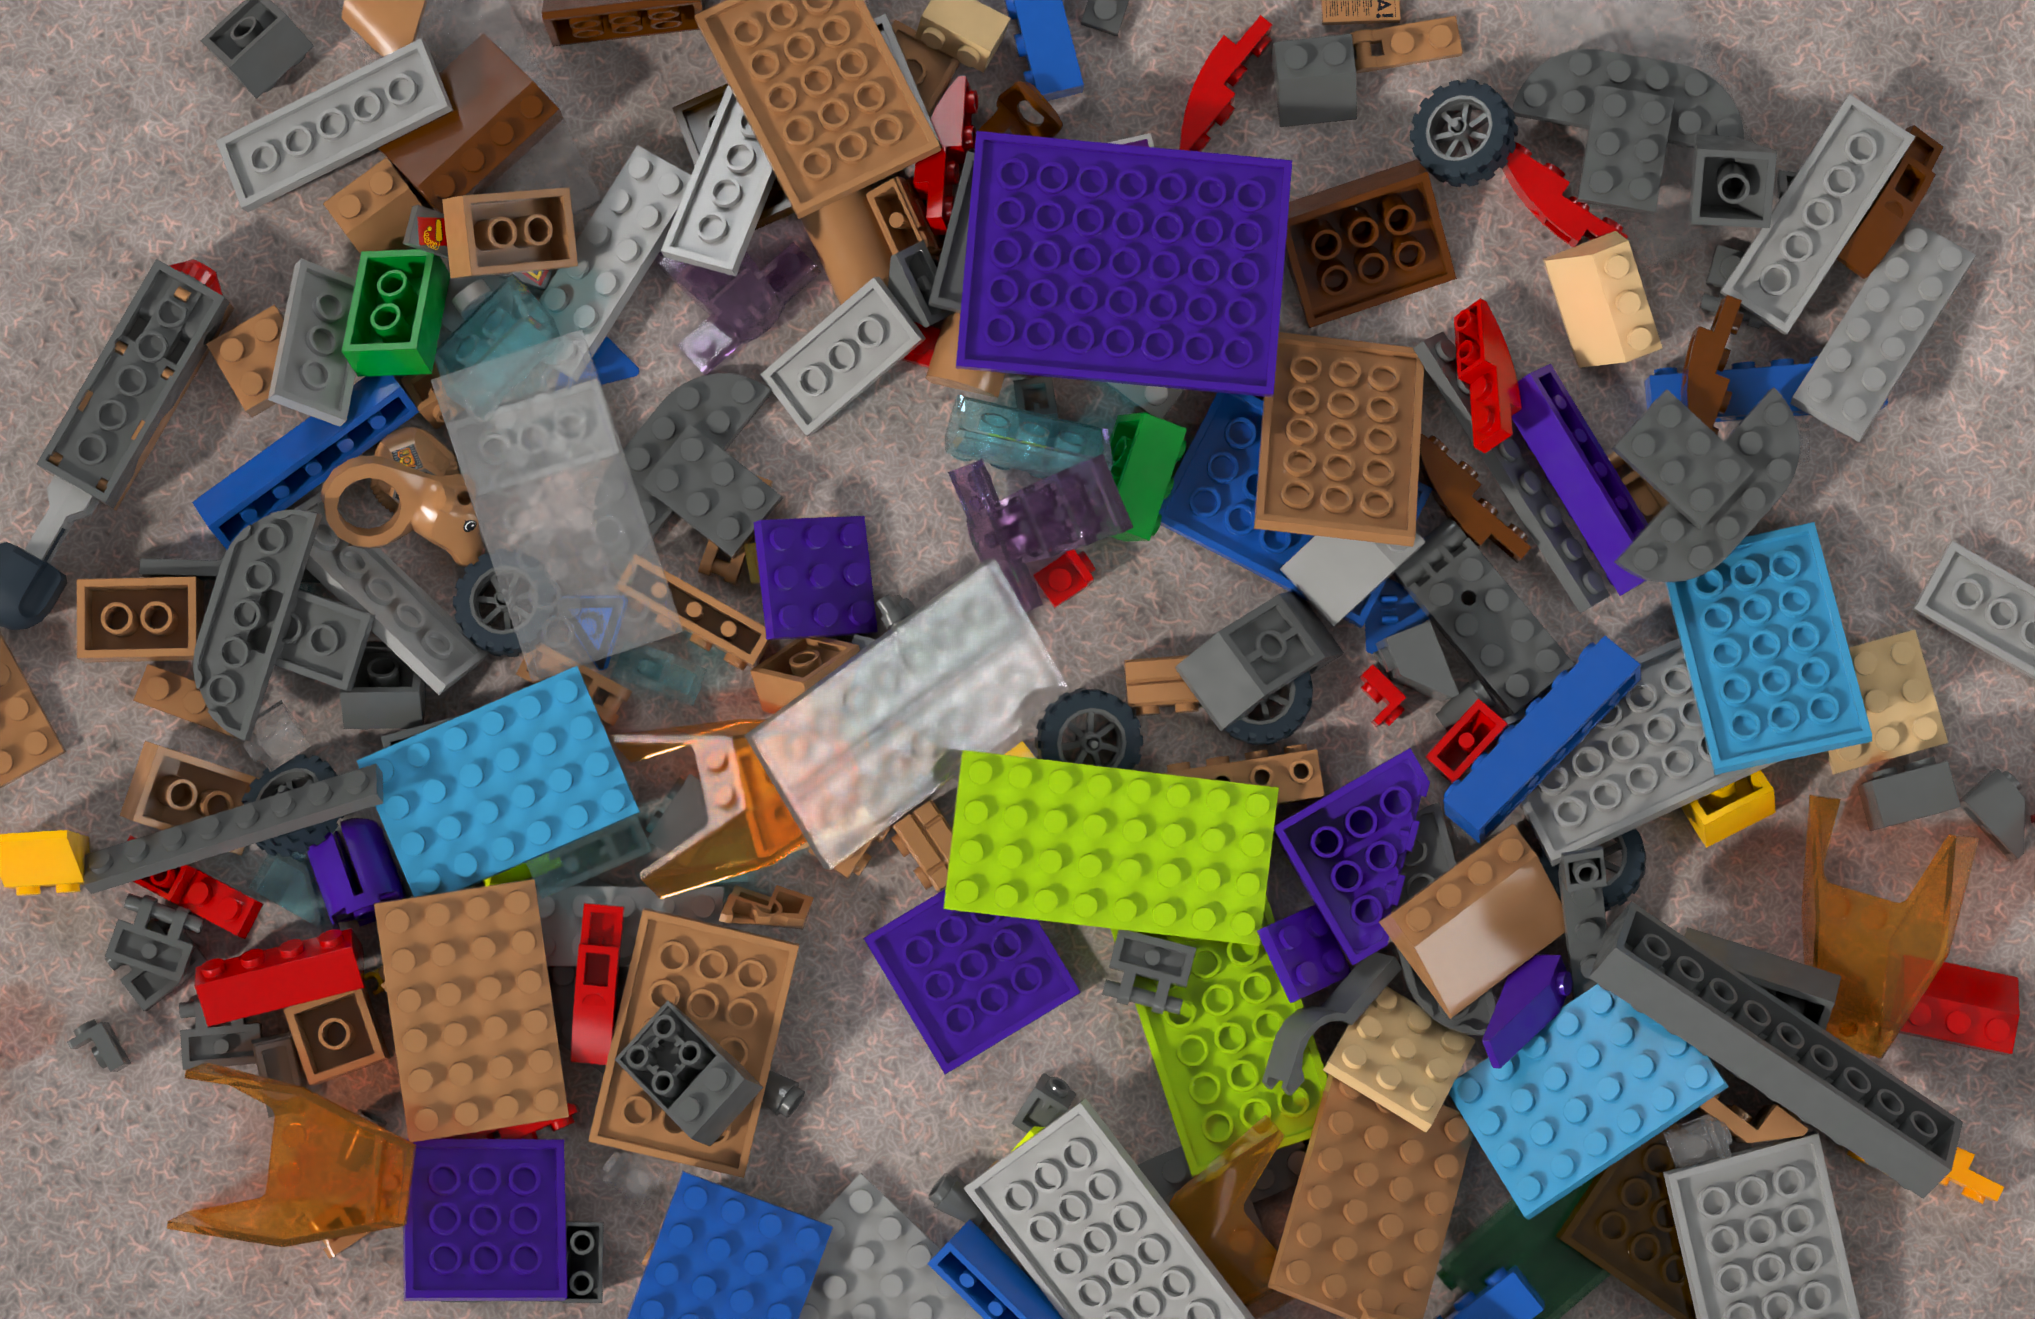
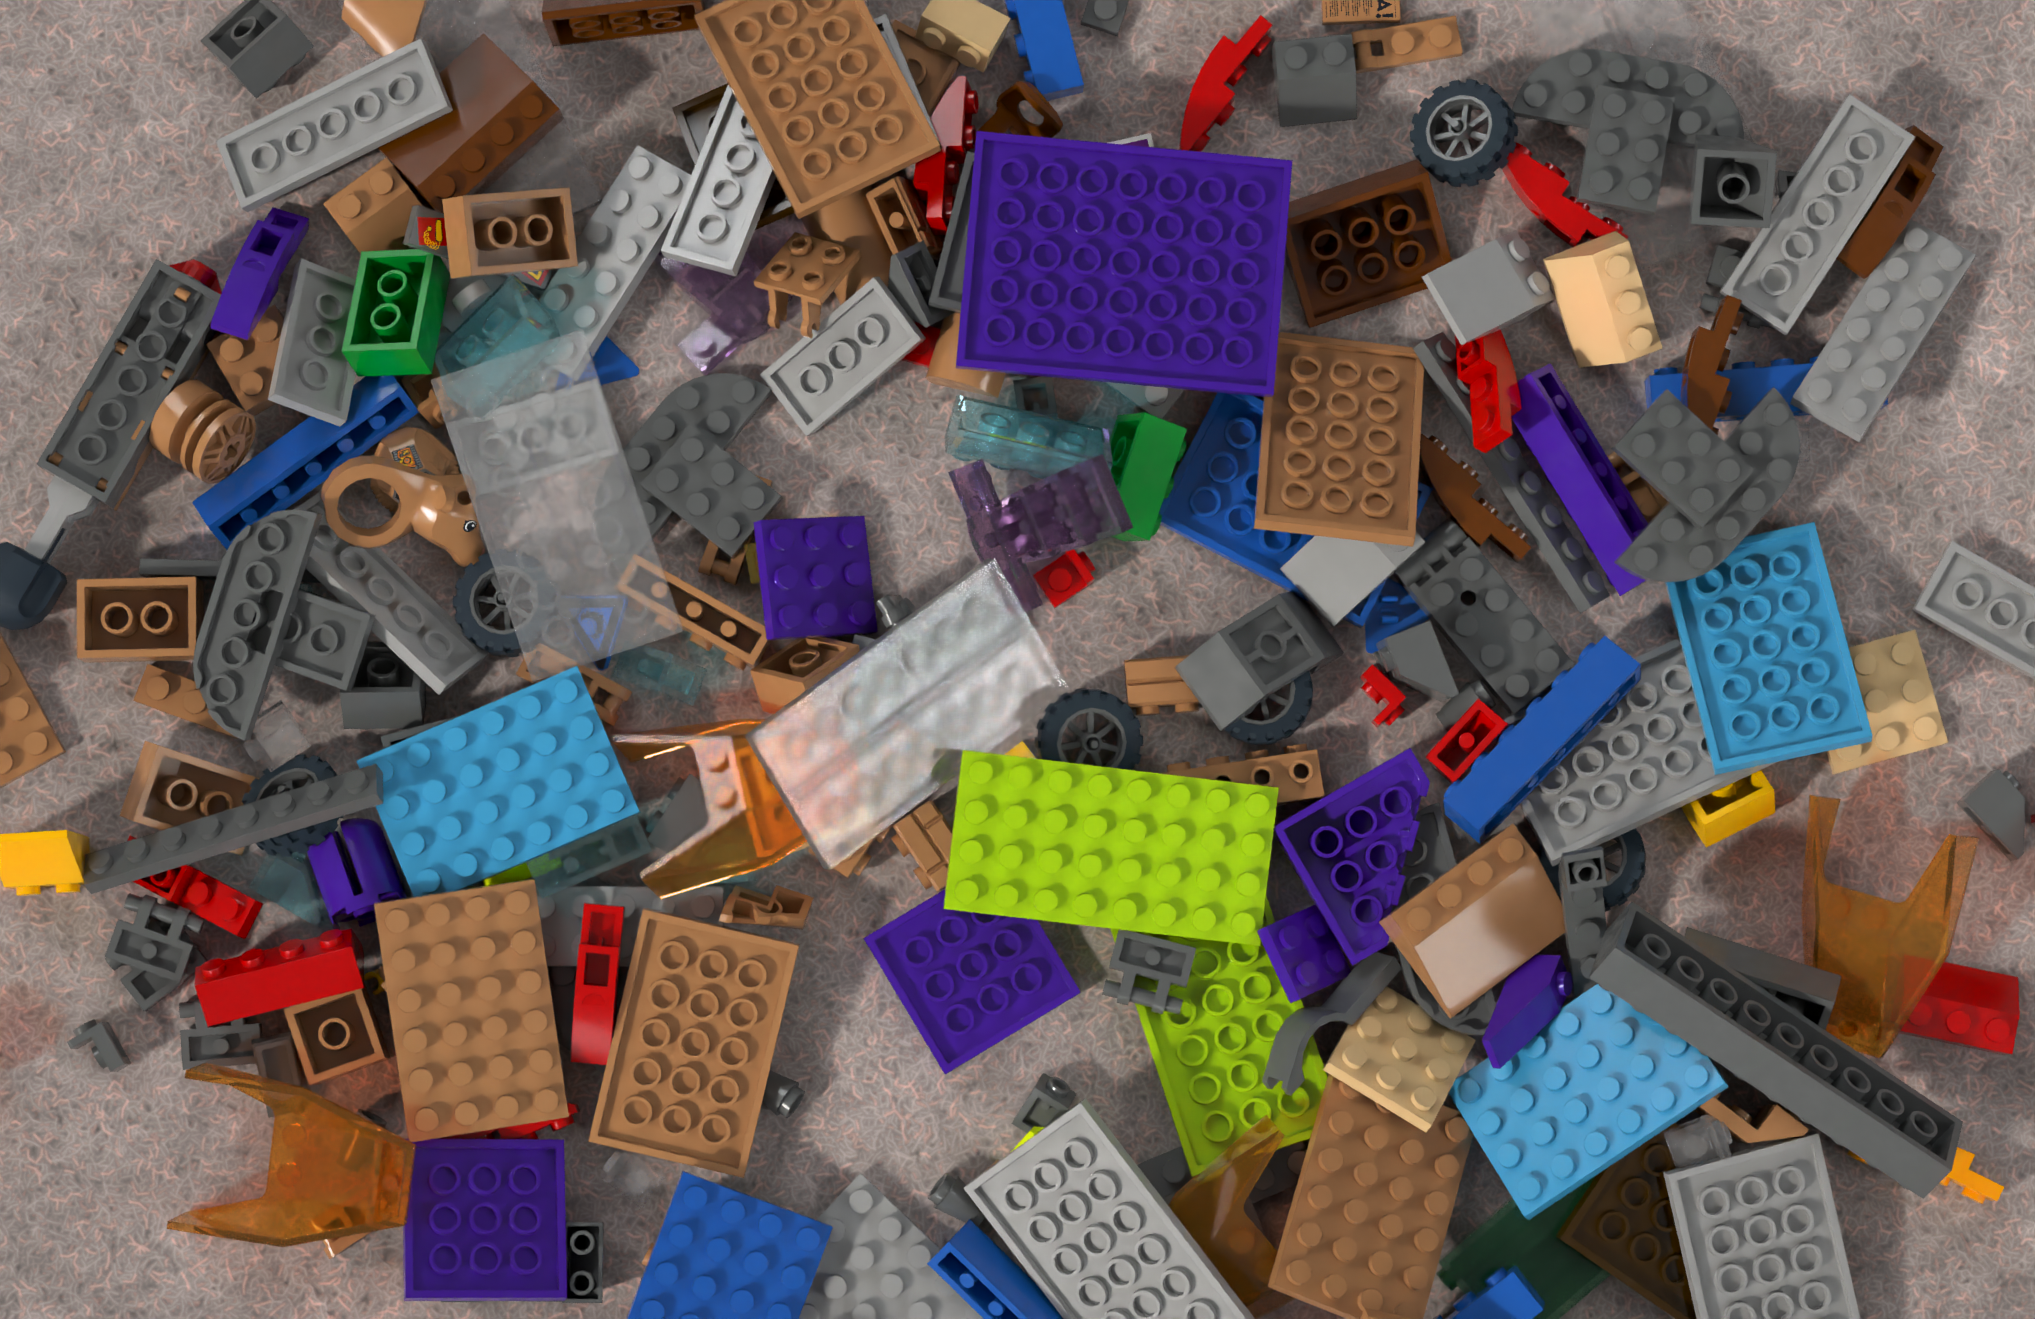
(202, 431): none -> medium nougat wheel
(257, 272): none -> dark purple slope
(688, 1074): dark grey slope -> none
(808, 270): none -> medium nougat plate
(1489, 288): none -> light grey slope
(1908, 796): dark grey brick -> none

